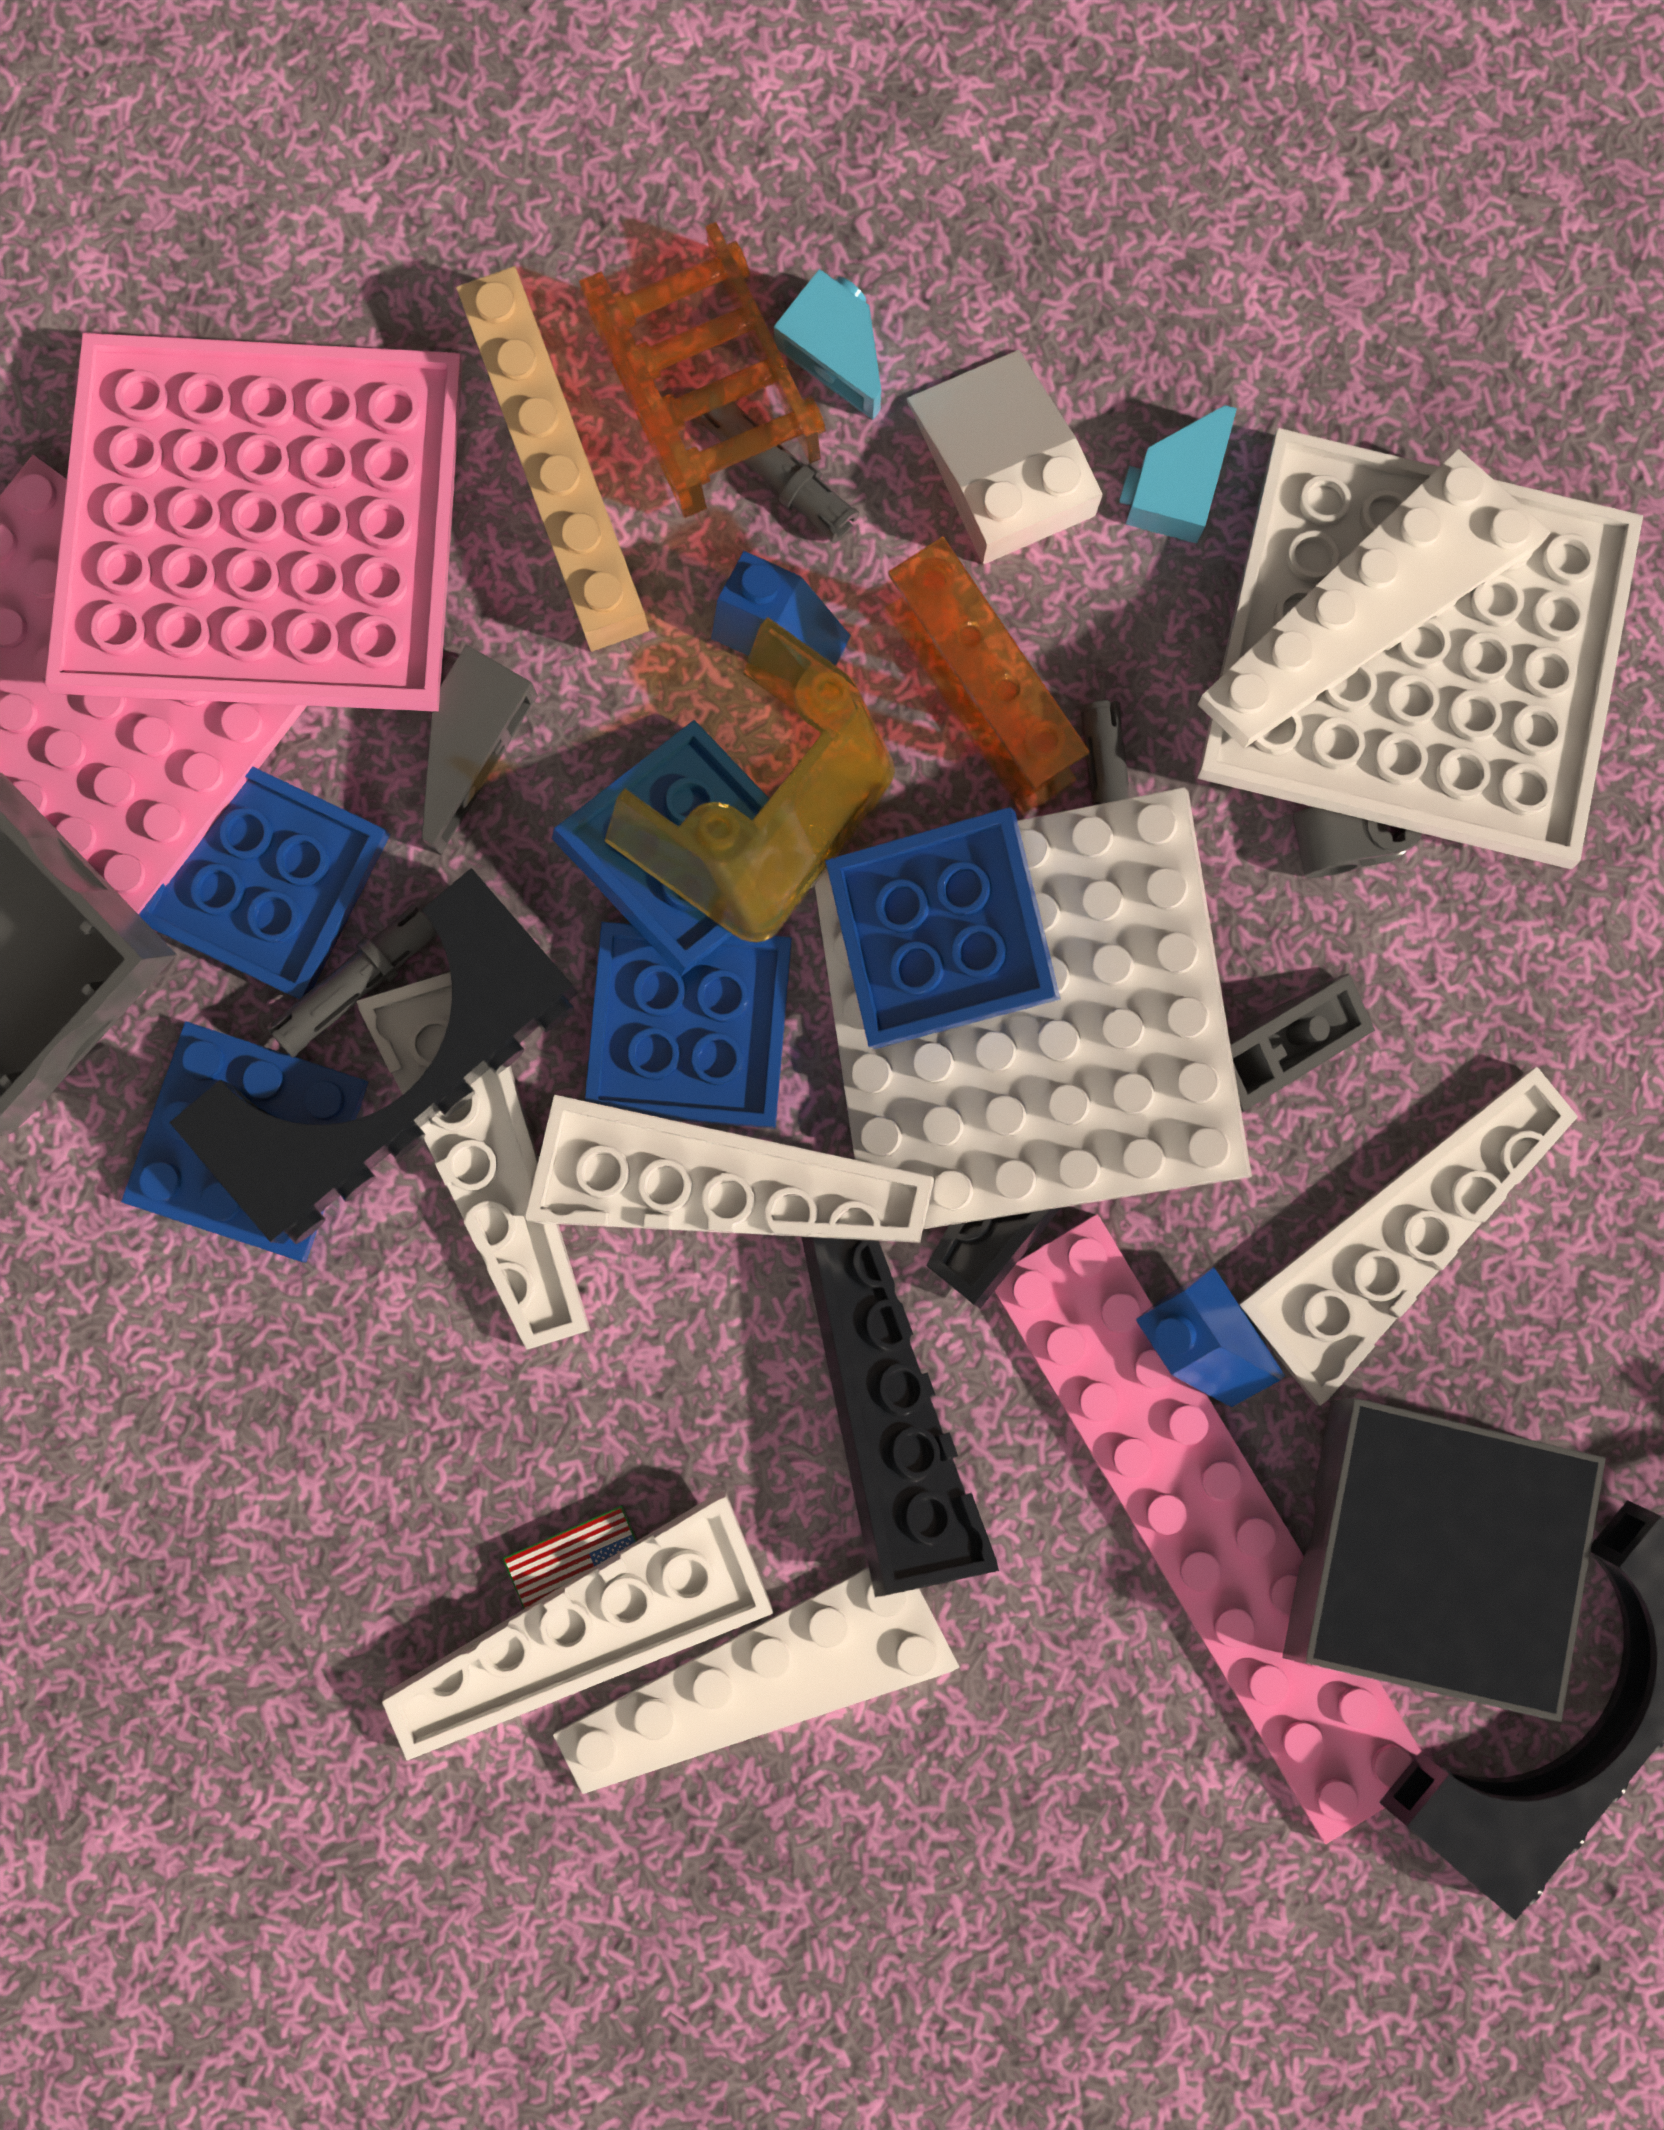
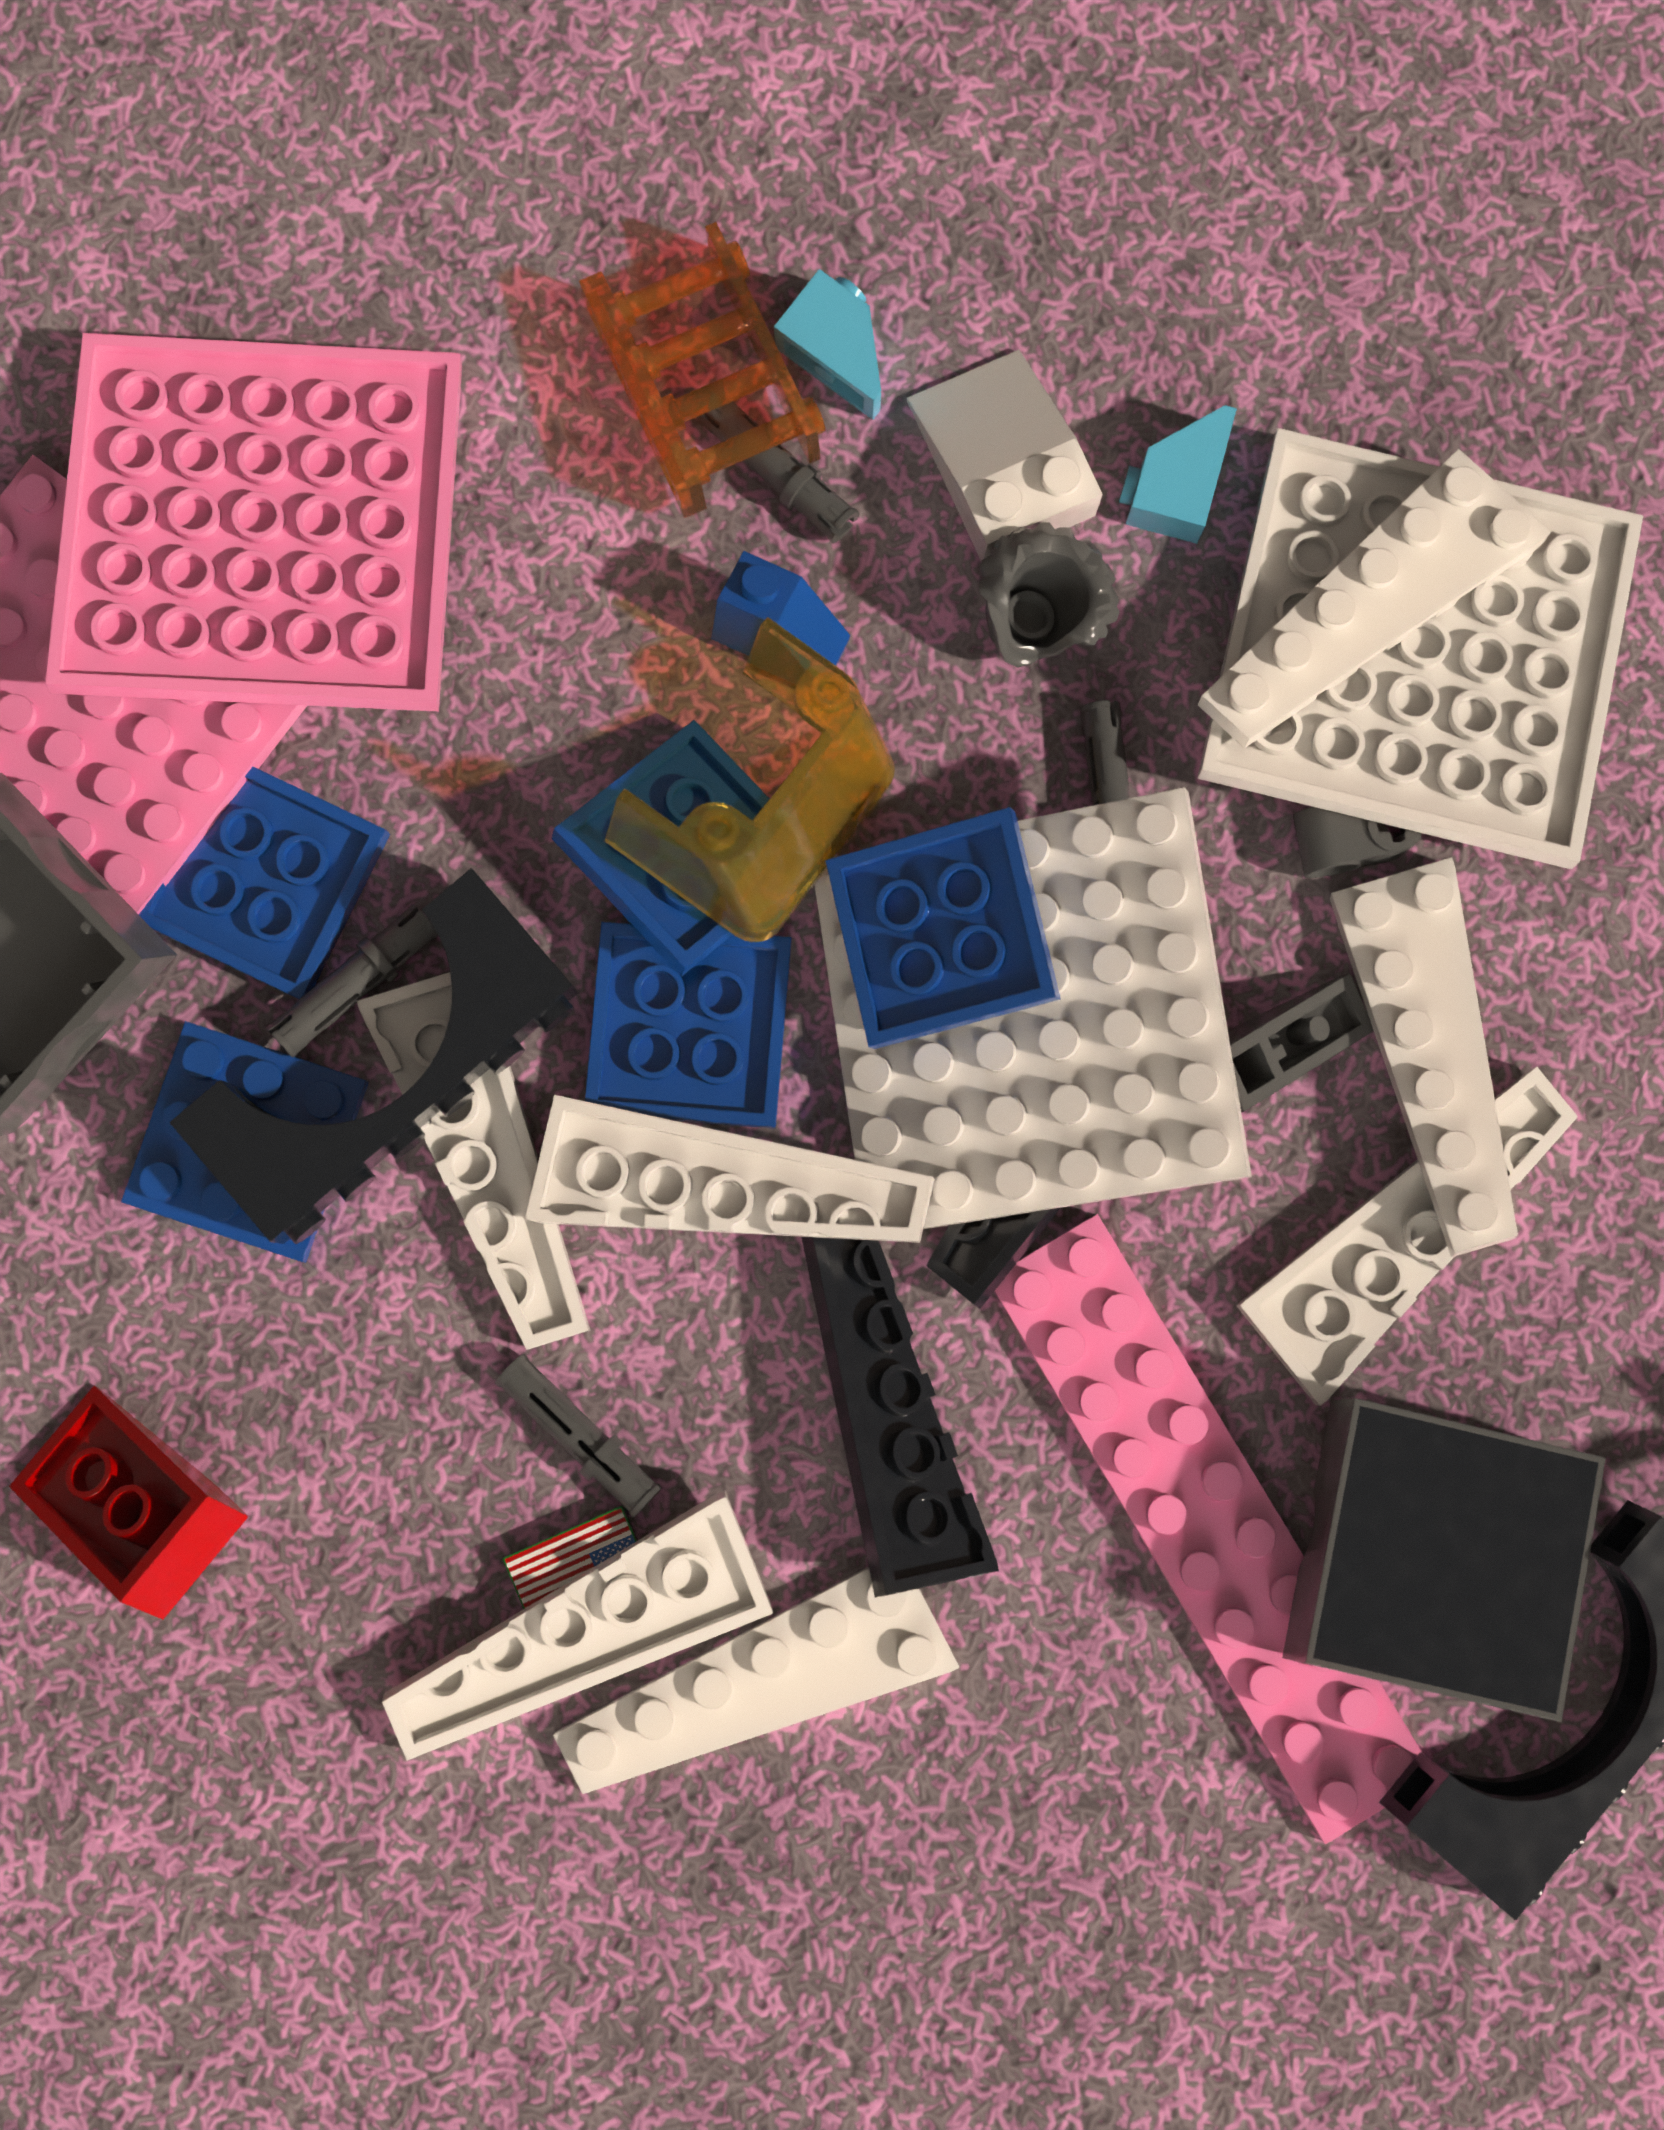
(127, 1505): none -> red slope
(475, 723): dark grey slope -> none
(553, 459): tan brick -> none
(578, 1435): none -> dark grey pin
(984, 677): clear orange fence -> none
(1045, 593): none -> dark grey hair
(1210, 1341): blue slope -> none
(1423, 1004): none -> white wing

